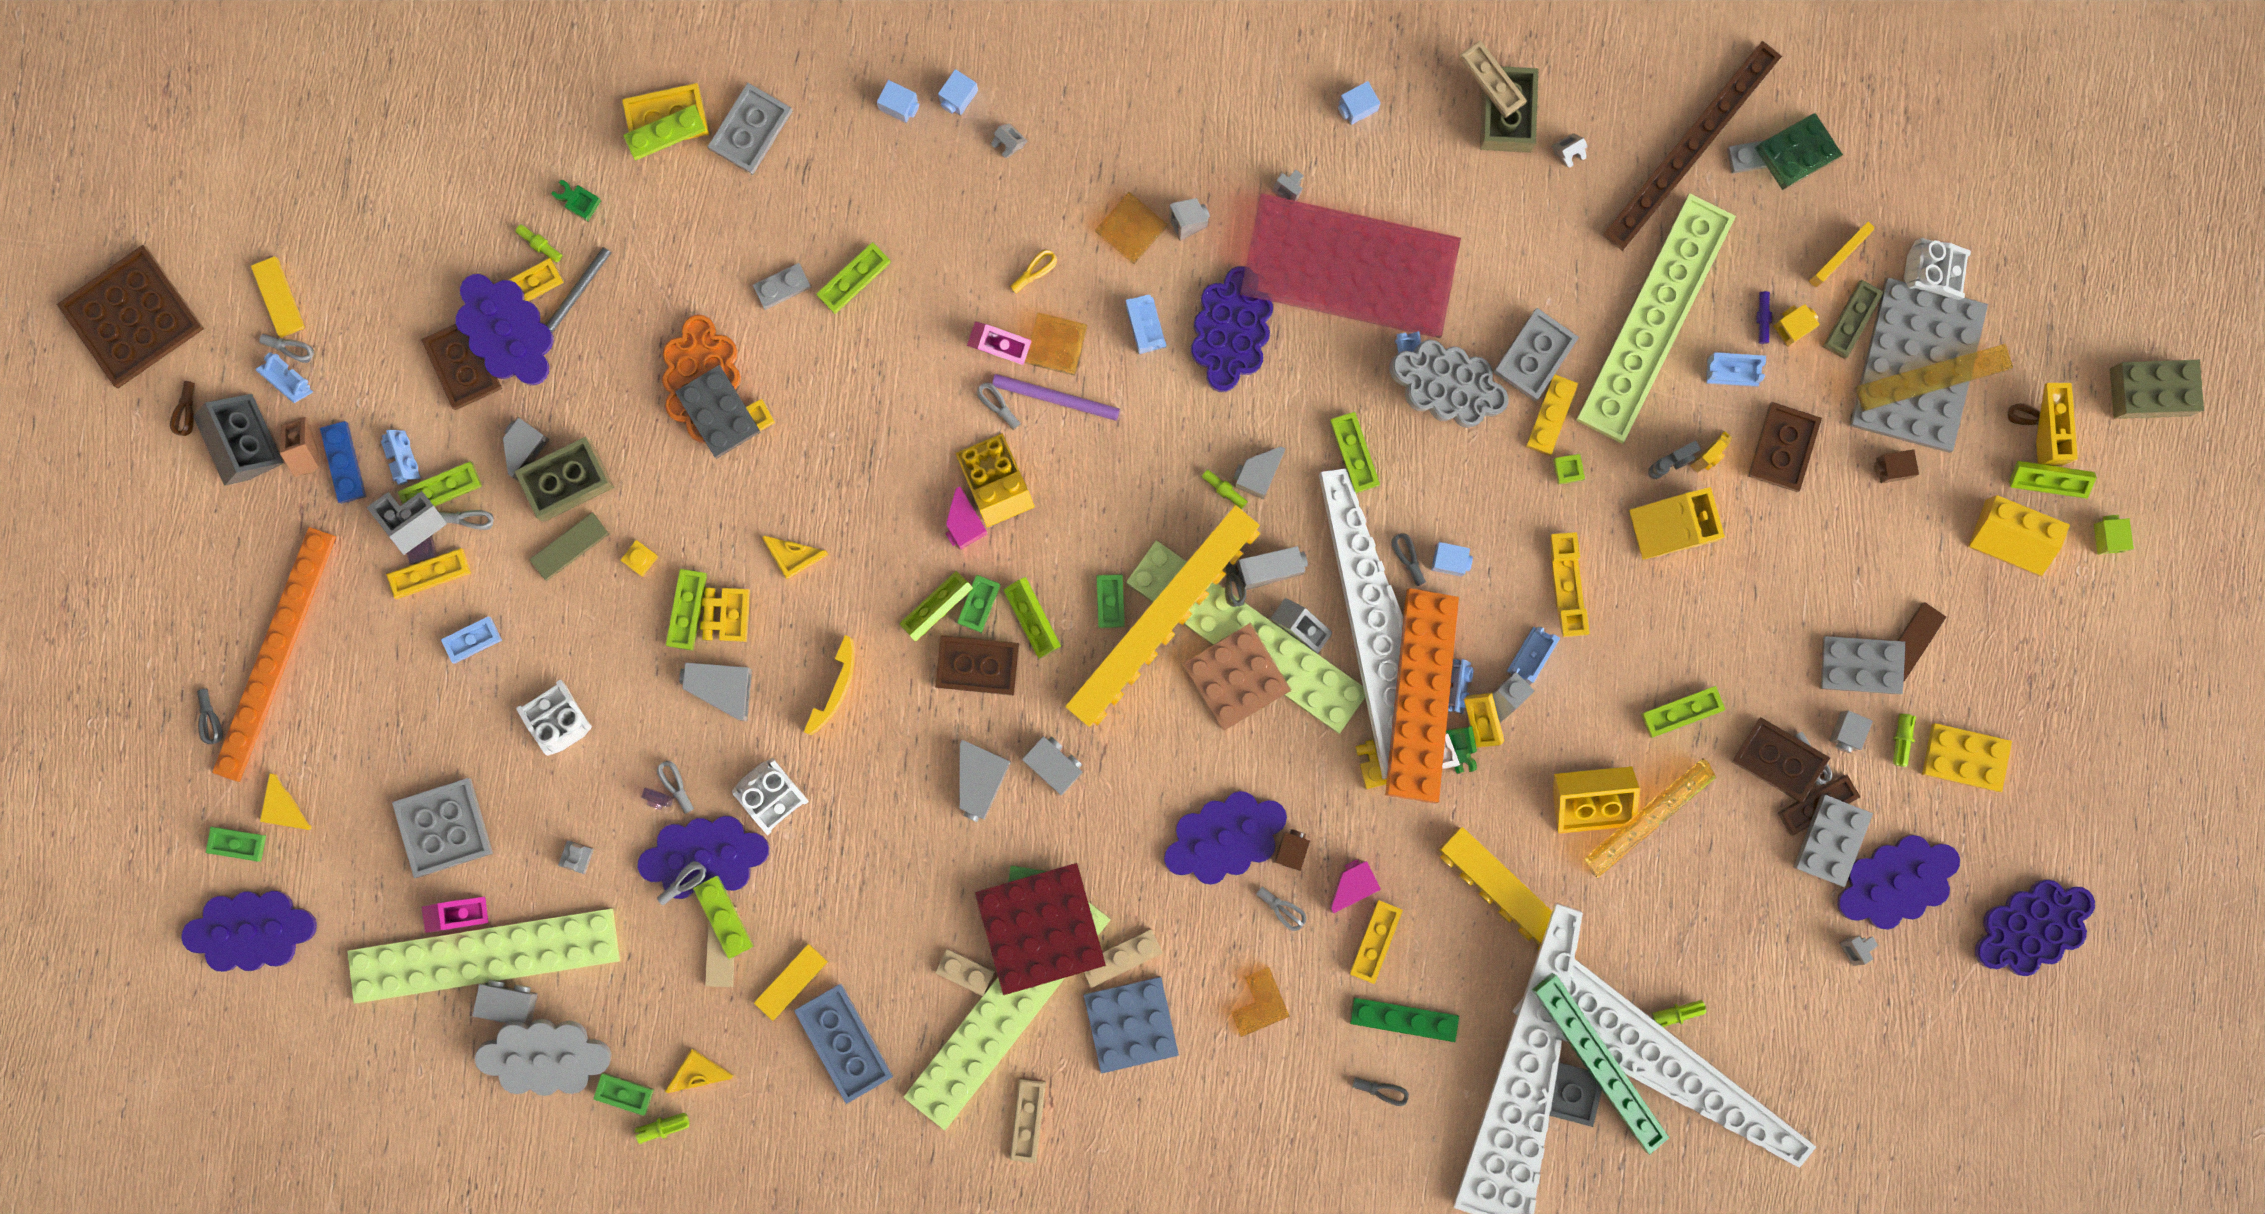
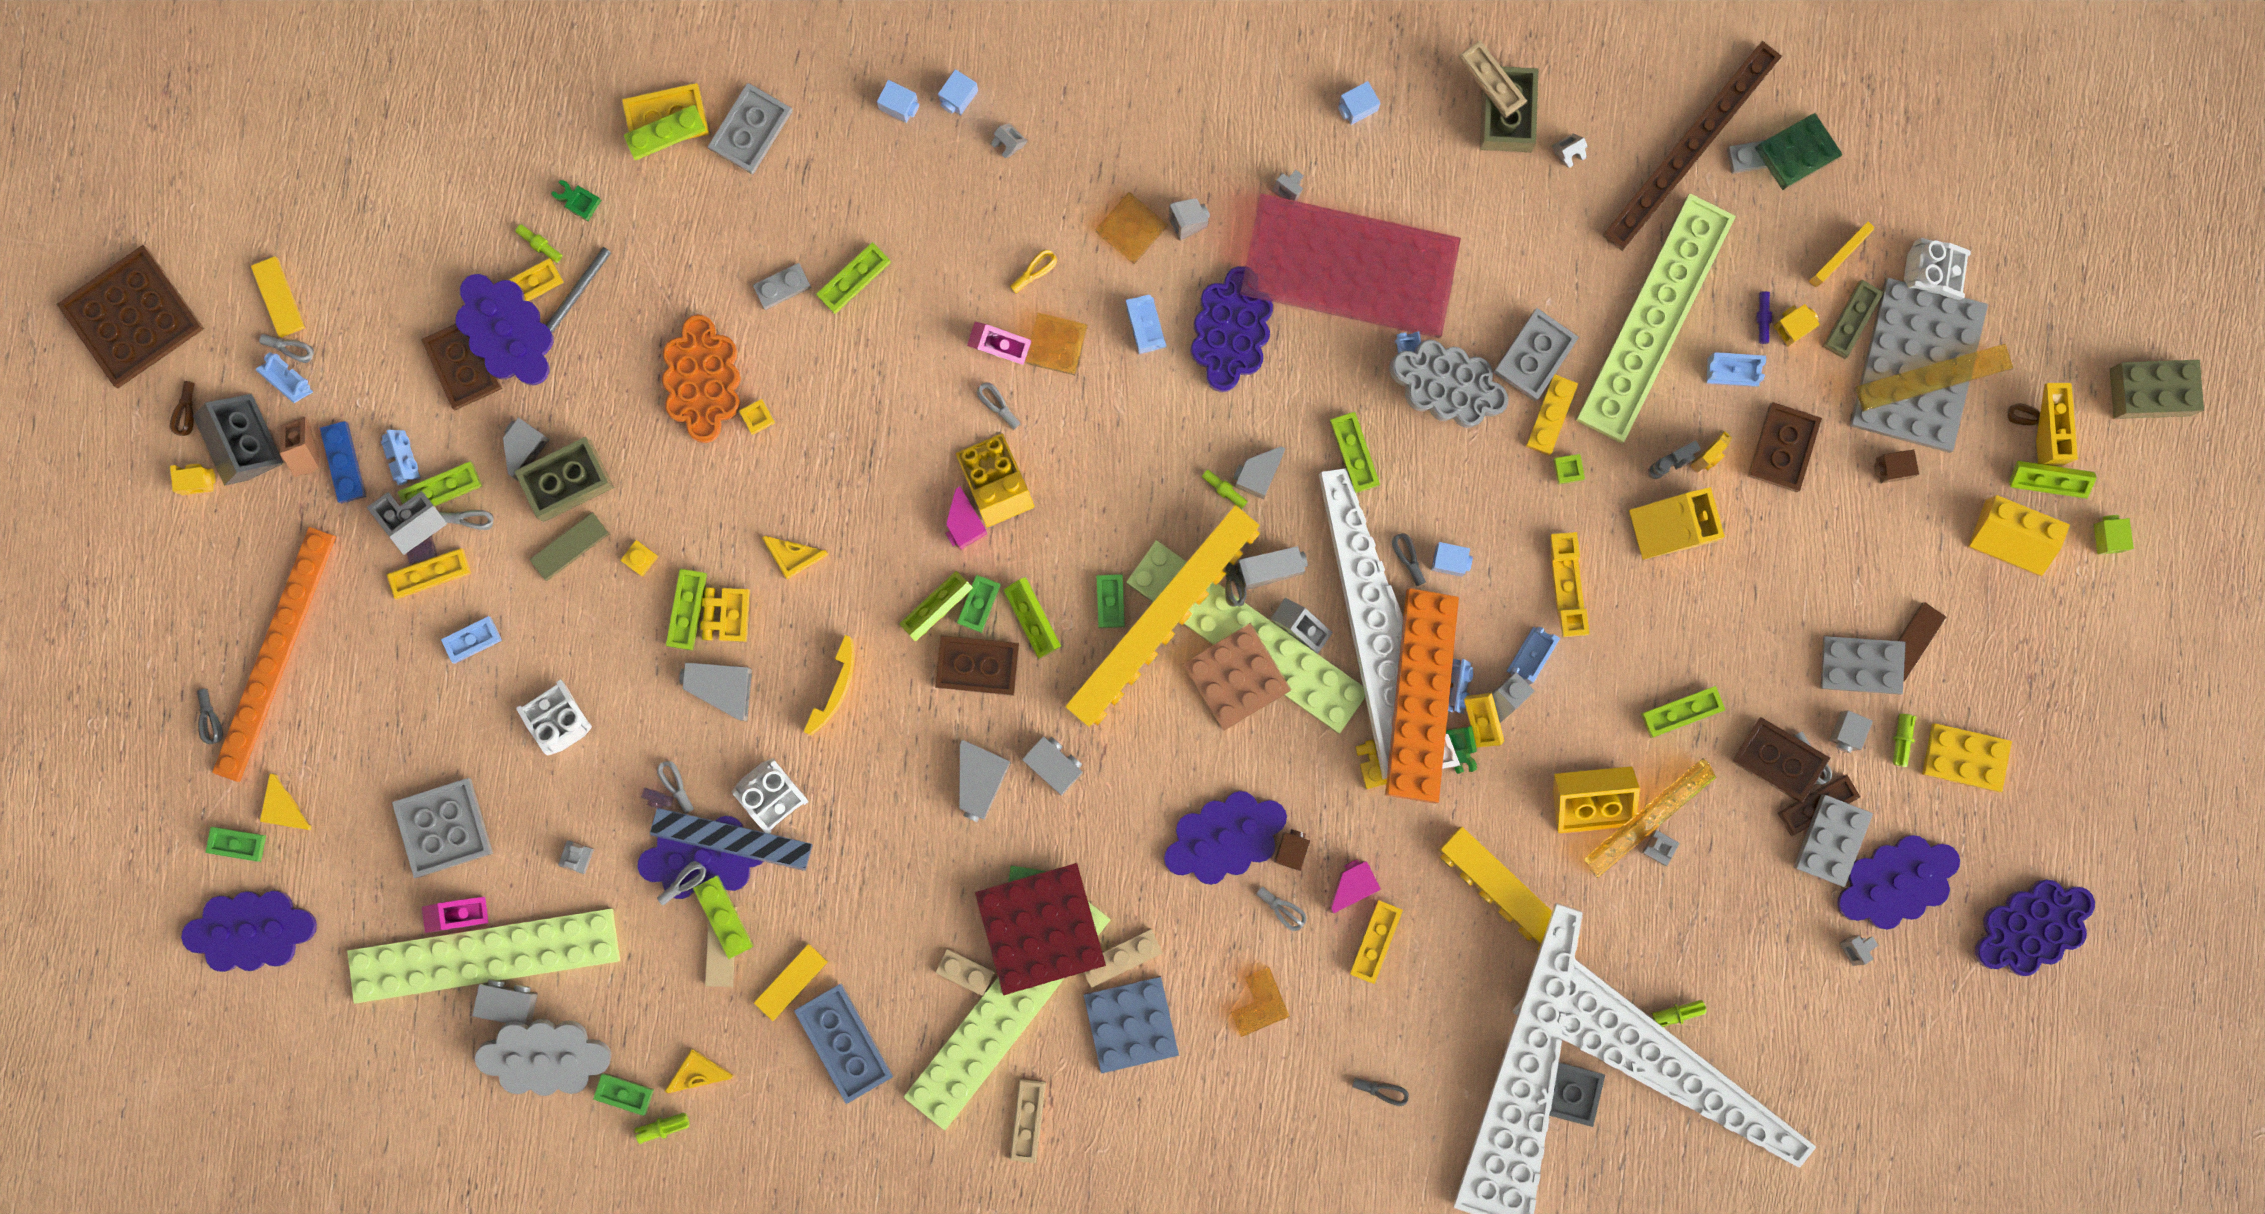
(192, 479): none -> yellow brick
(717, 411): dark grey plate -> none
(731, 839): none -> tile
(1056, 397): medium lavender piece -> none
(1404, 1019): green plate -> none
(1600, 1063): plate -> none
(1660, 848): none -> light grey tile

